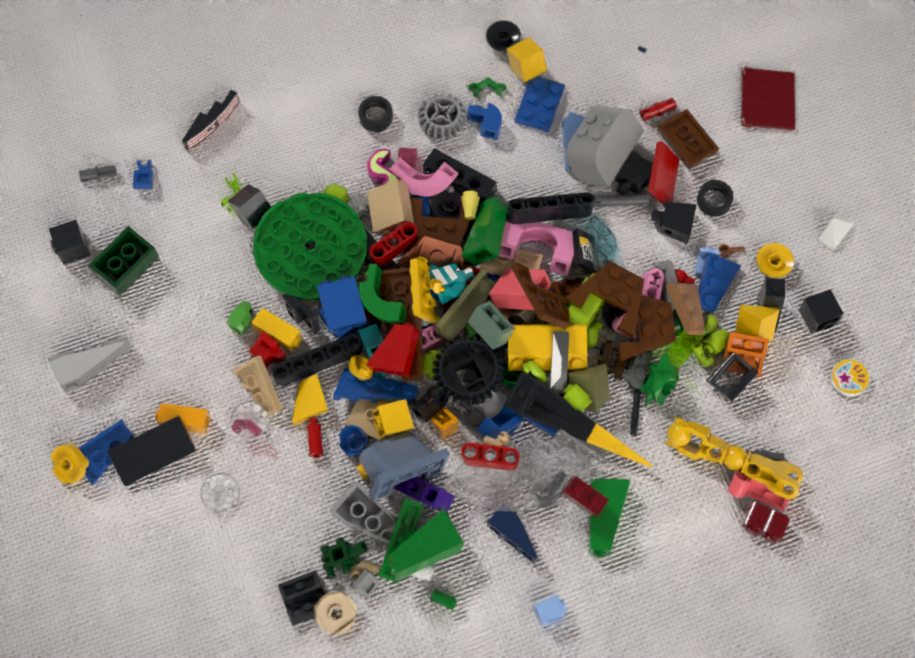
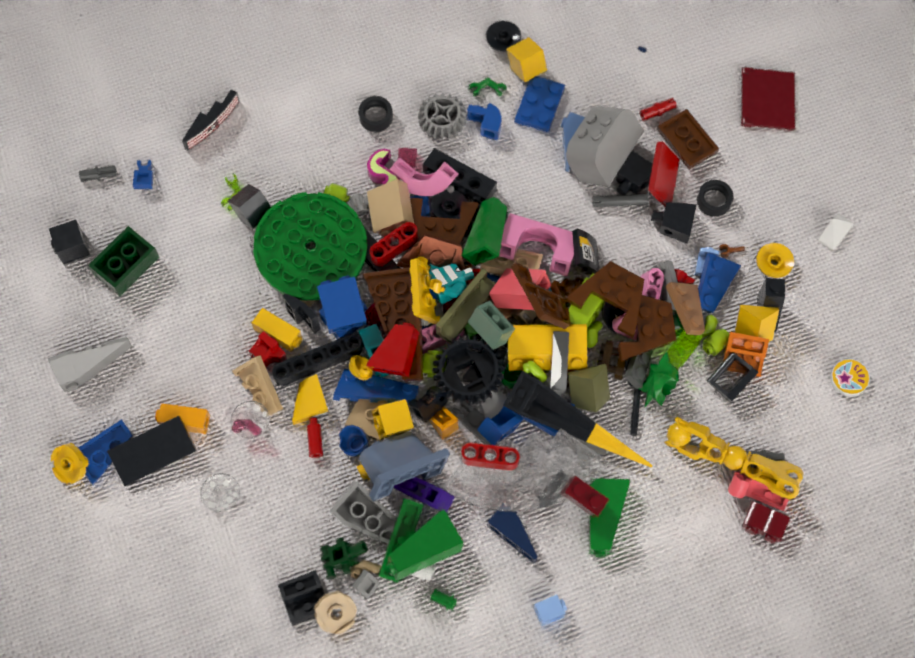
(241, 318): bright green rock -> none
(386, 312): green arch -> none
(470, 204): light yellow cone -> none
(502, 440): tan arm -> none
(550, 208): black beam -> none
(577, 397): lime brick -> none
(606, 240): clear light blue plate -> none
(700, 356): lime arm -> none
(821, 311): black head -> none

